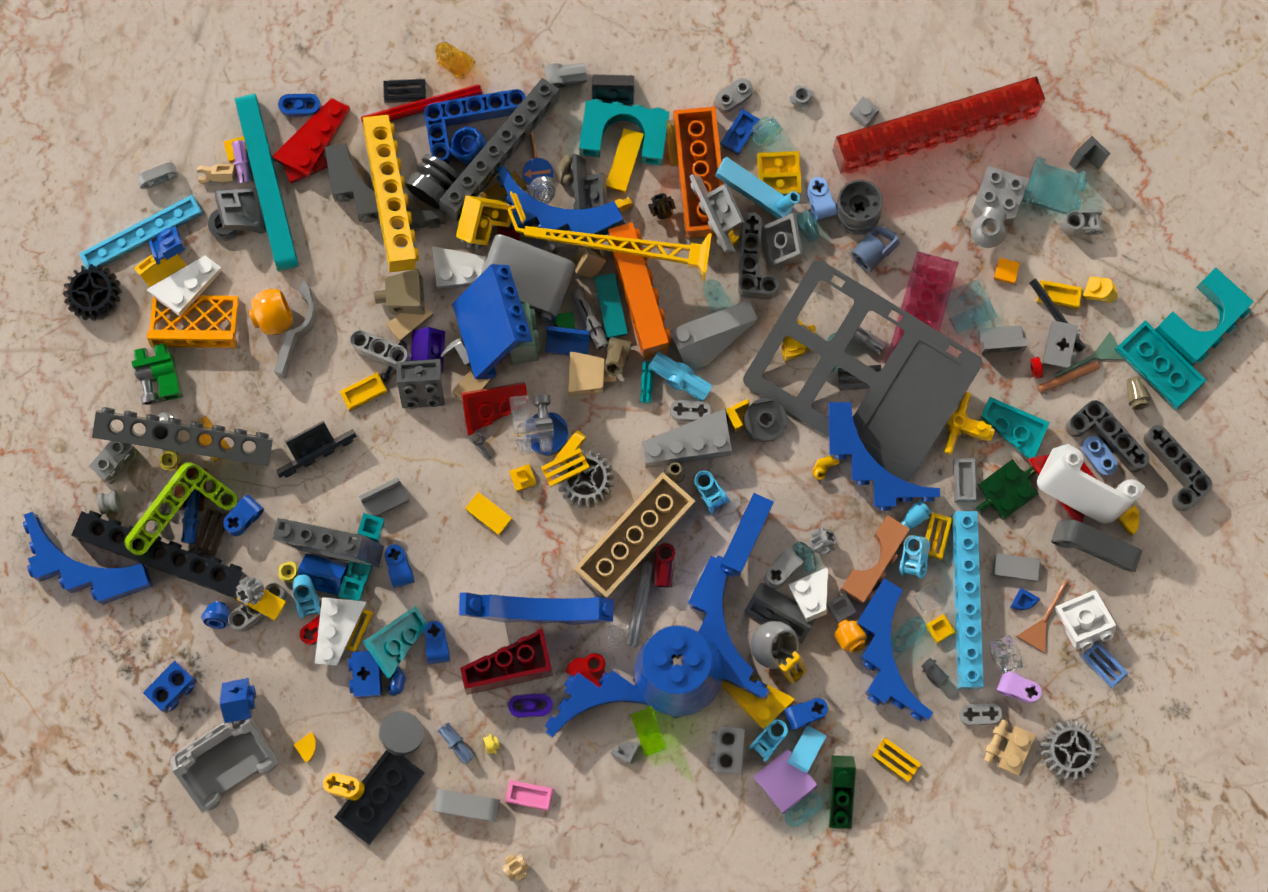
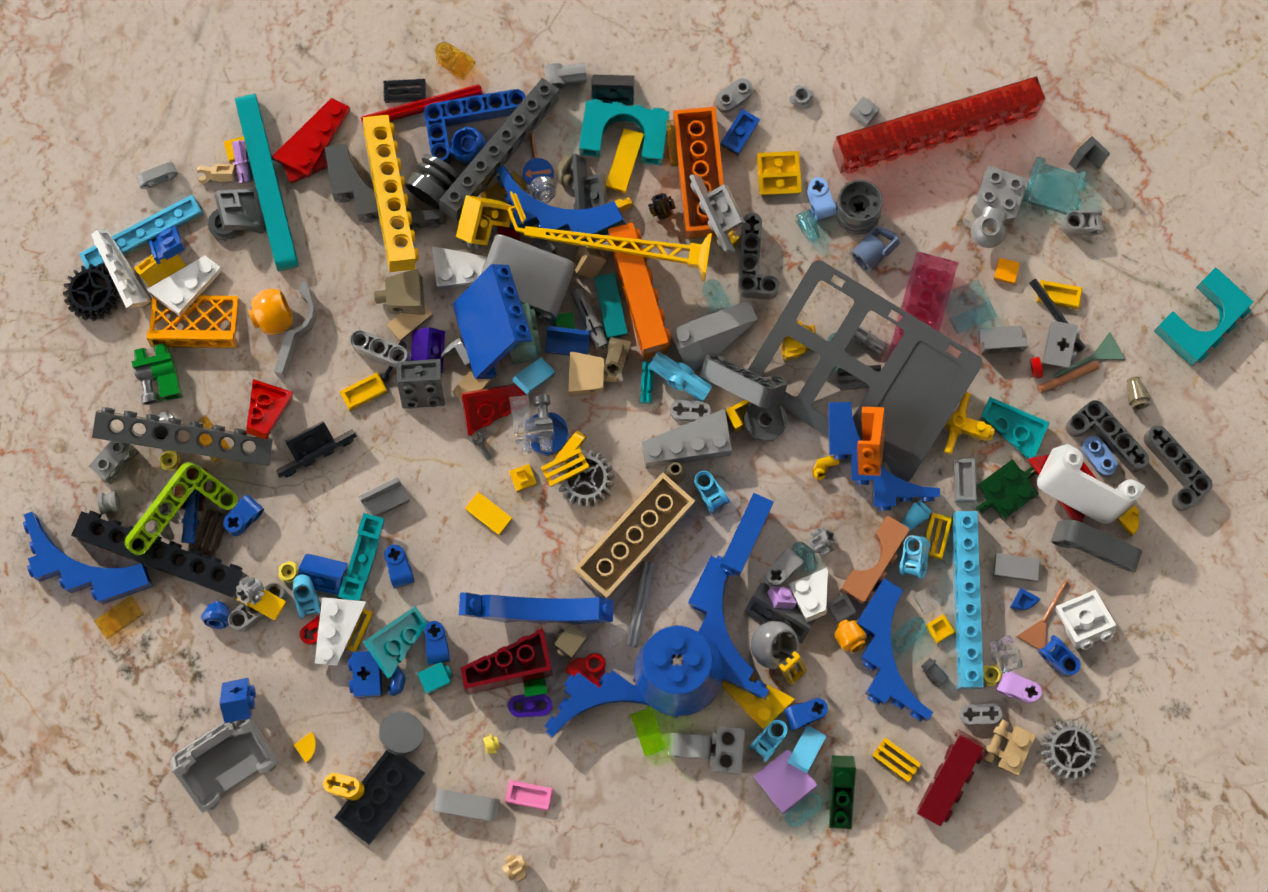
(118, 617): none -> clear yellow tile
(122, 274): none -> white wing
(166, 682): blue brick -> none
(266, 408): none -> red wing
(299, 103): blue plate -> none
(328, 542): dark grey window -> none
(435, 678): none -> teal brick
(456, 743): sand blue axle -> none
(533, 376): none -> medium azure tile
(535, 687): none -> green tile
(569, 641): none -> dark tan brick
(626, 751): light grey tile -> none
(664, 567): dark red piece -> none
(689, 746): none -> light grey axle
(742, 382): none -> dark grey beam
(756, 189): medium azure piece -> none
(766, 131): clear light blue head -> none
(782, 241): light grey slope -> none
(782, 597): none -> lavender plate
(873, 438): none -> orange panel
(950, 778): none -> dark red wedge
(991, 681): none -> light yellow plate
(1058, 656): none -> blue piece
(1098, 670): medium blue tile -> none
(1101, 290): yellow plate -> none
(1160, 365): teal tile -> none

